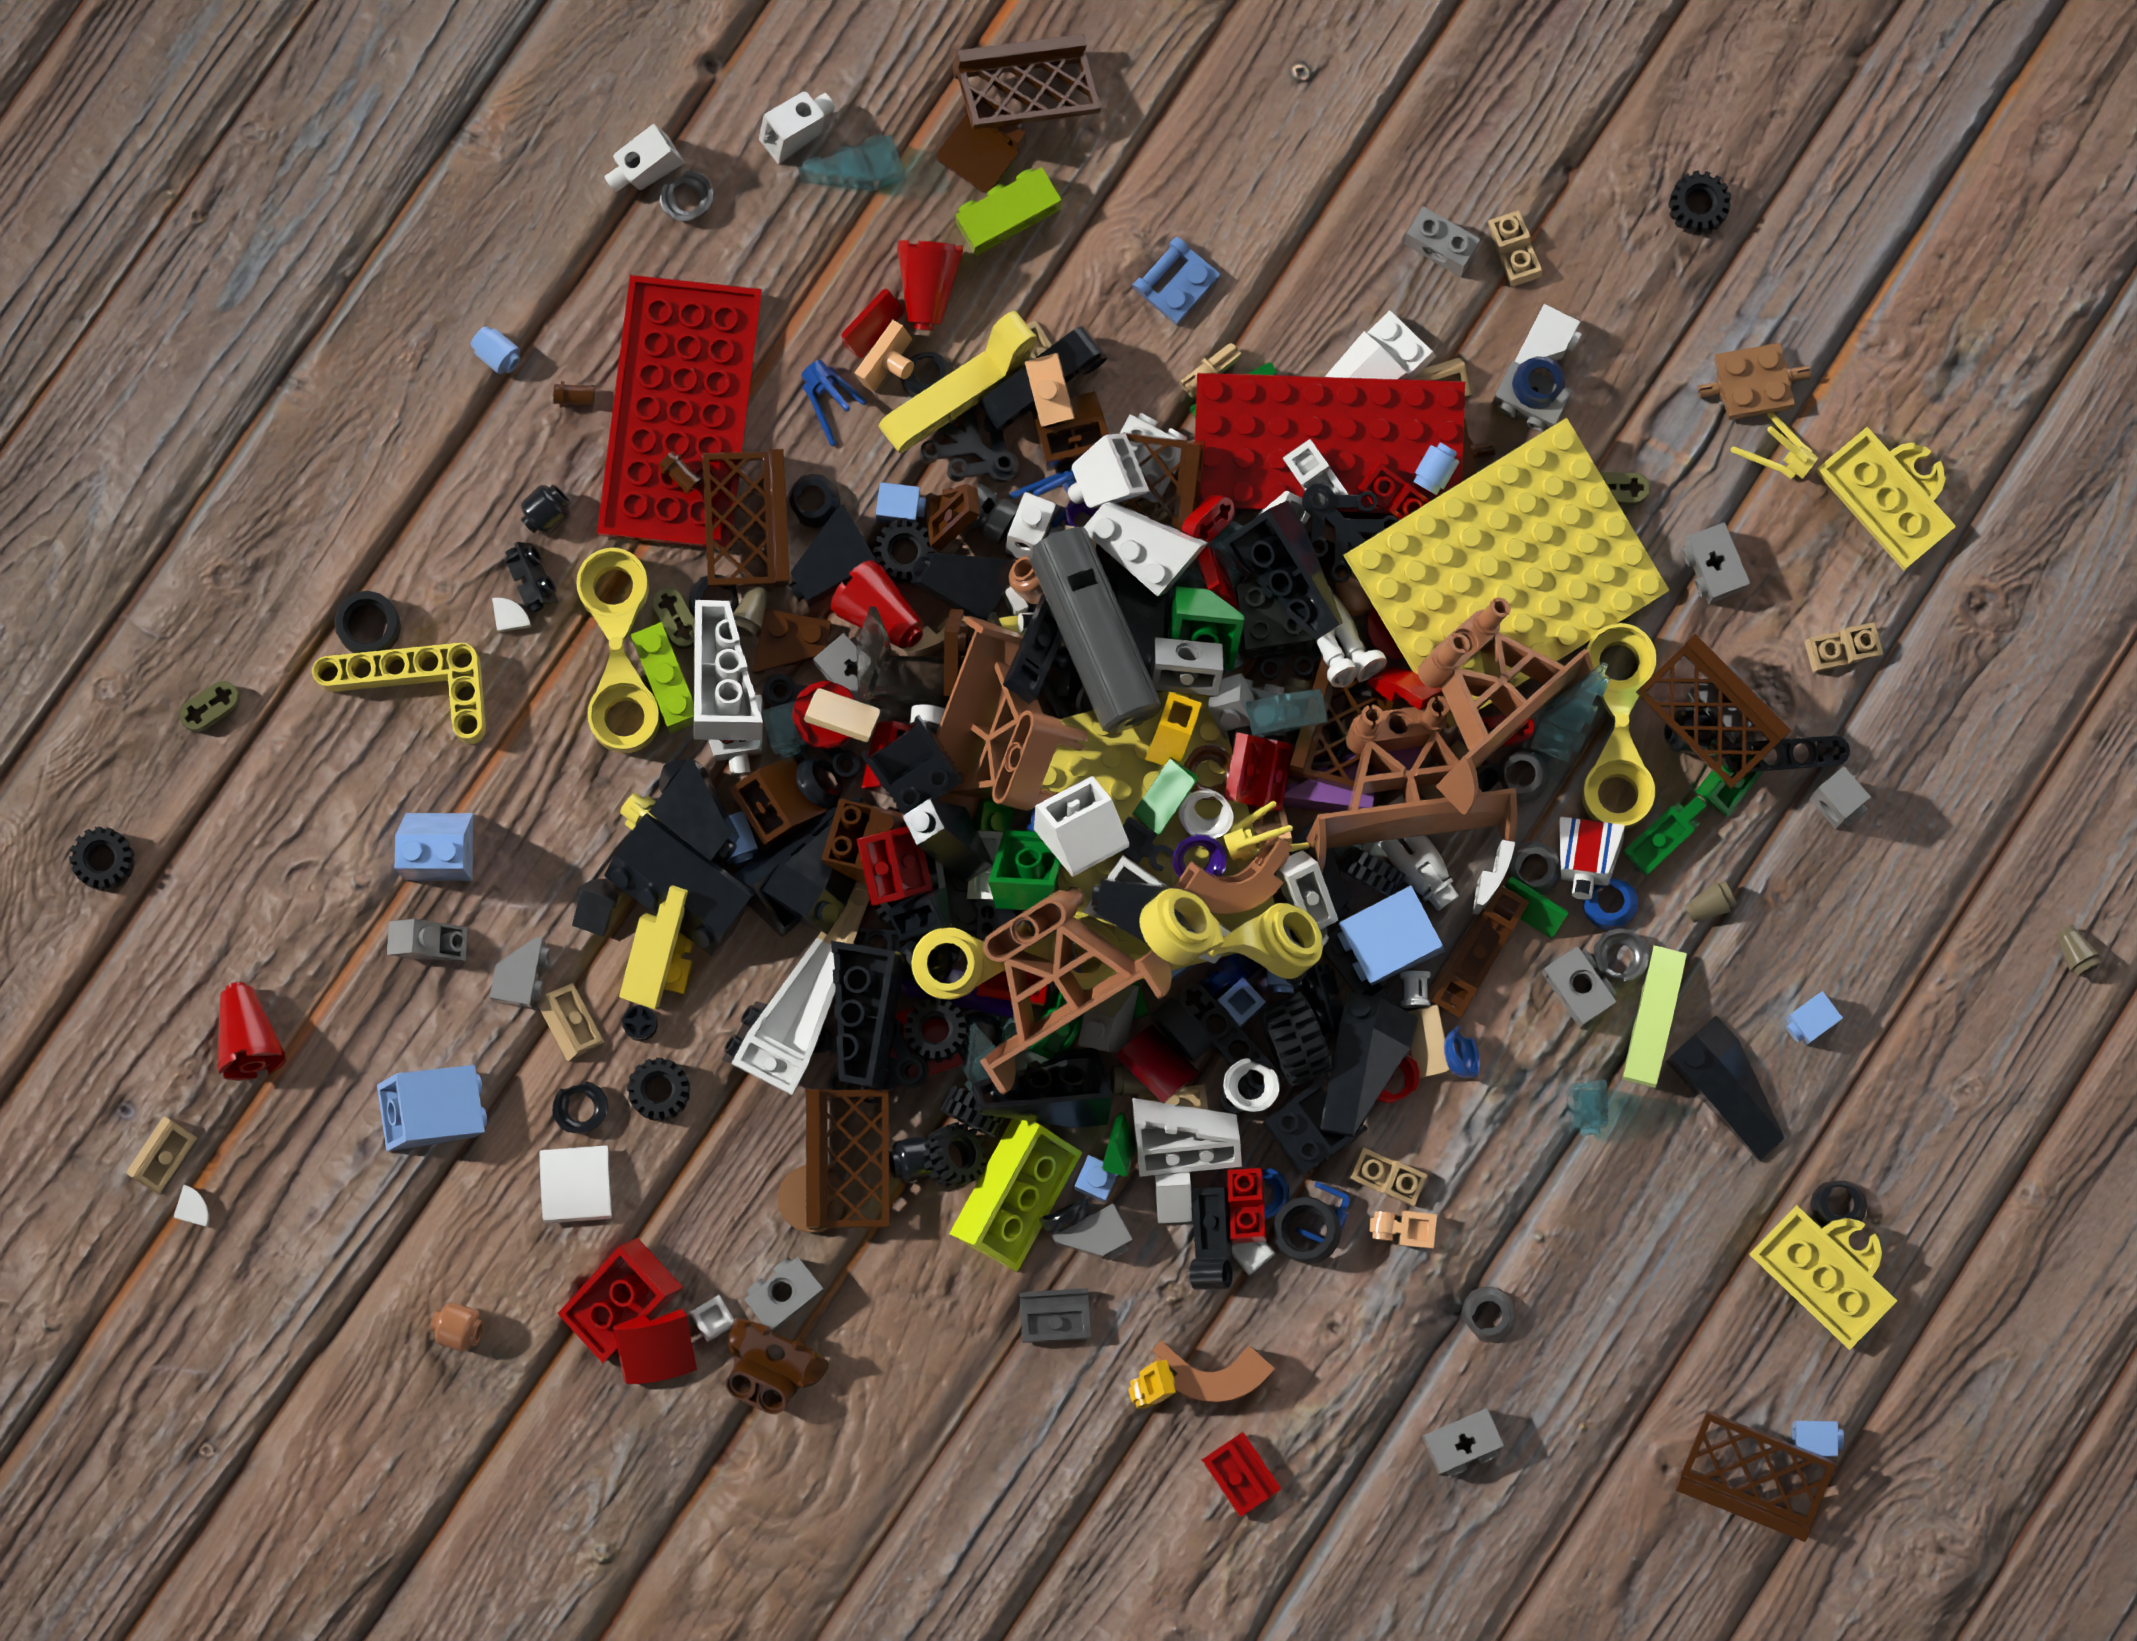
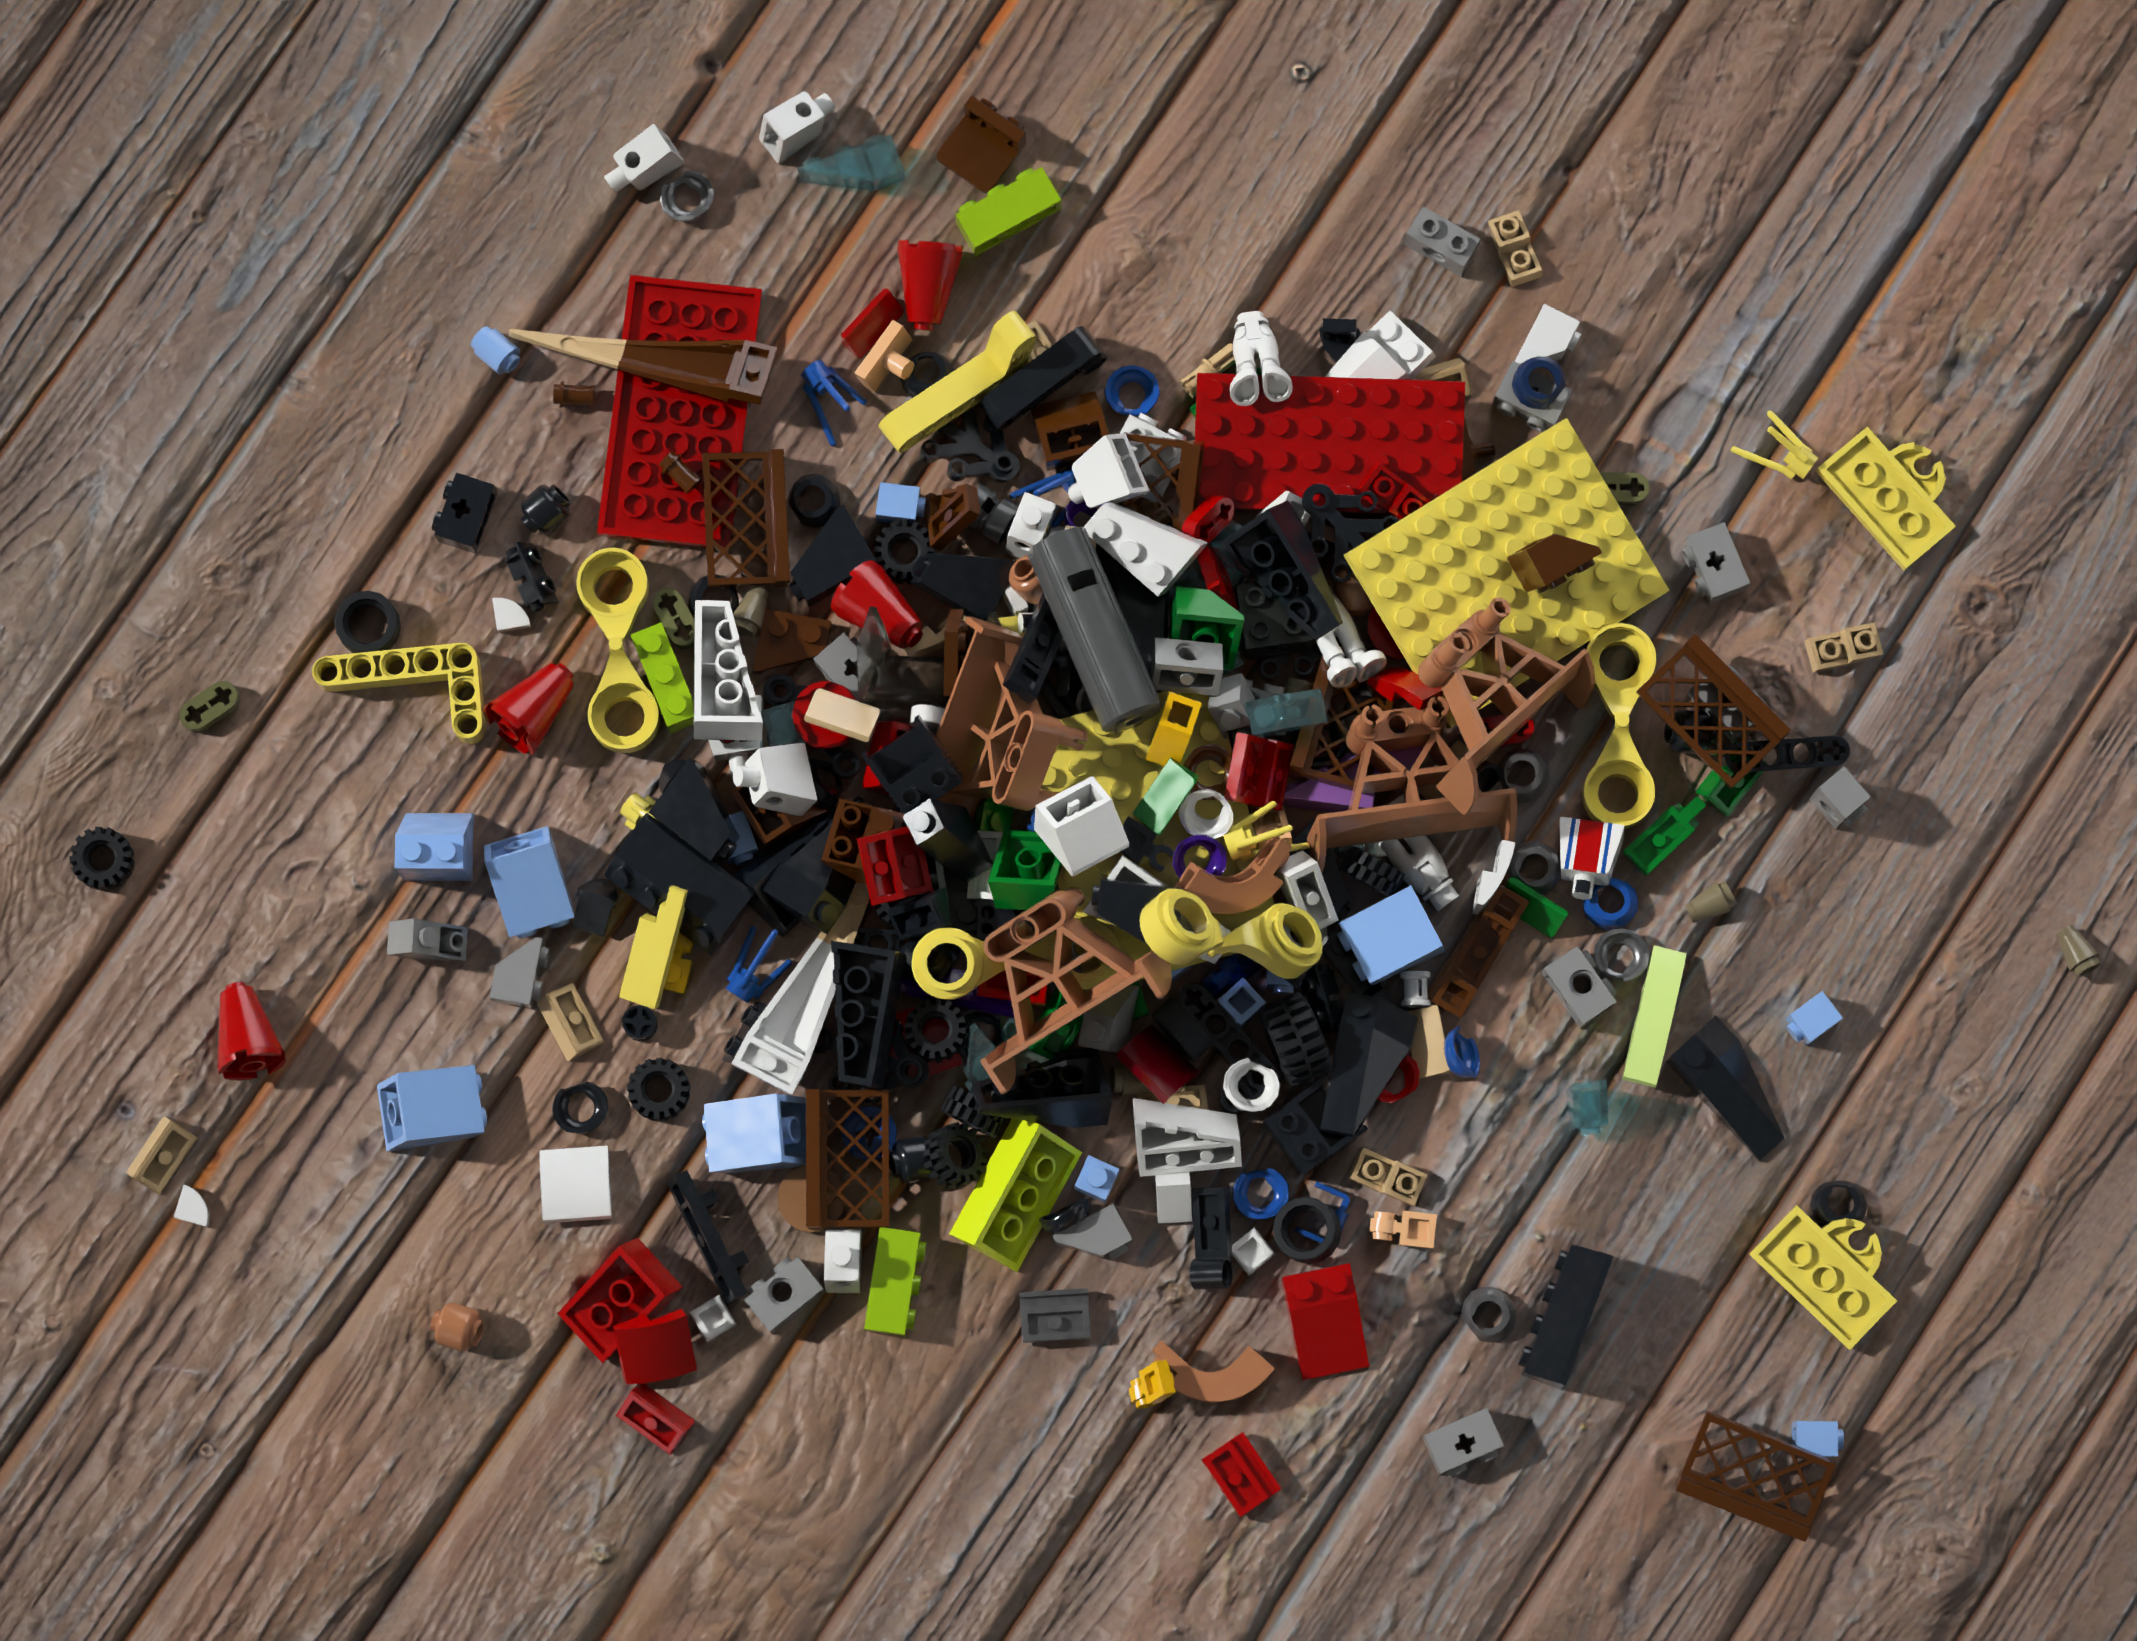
(468, 530): none -> black brick
(528, 882): none -> light blue slope
(530, 707): none -> red cone
(655, 1418): none -> red slope
(695, 1213): none -> black hinge
(706, 367): none -> reddish brown plate
(744, 983): none -> blue plant
(755, 1133): none -> light blue slope
(779, 779): none -> white torso
(798, 1369): reddish brown piece -> none
(843, 1260): none -> white torso
(856, 1123): none -> blue gear
(894, 1282): none -> lime brick
(1015, 59): reddish brown fence -> none
(1049, 389): light nougat tile -> none
(1119, 1148): green slope -> none
(1132, 374): none -> blue piece
(1184, 288): medium blue plate -> none
(1246, 1205): red slope -> none
(1251, 342): none -> white piece
(1311, 469): white slope -> none
(1325, 1321): none -> red slope
(1338, 336): none -> black tile
(1436, 468): light blue brick -> none
(1547, 560): none -> reddish brown slope
(1564, 717): clear light blue slope -> none
(1566, 1315): none -> black slope
(1699, 183): black tyre -> none
(1754, 381): medium nougat plate -> none

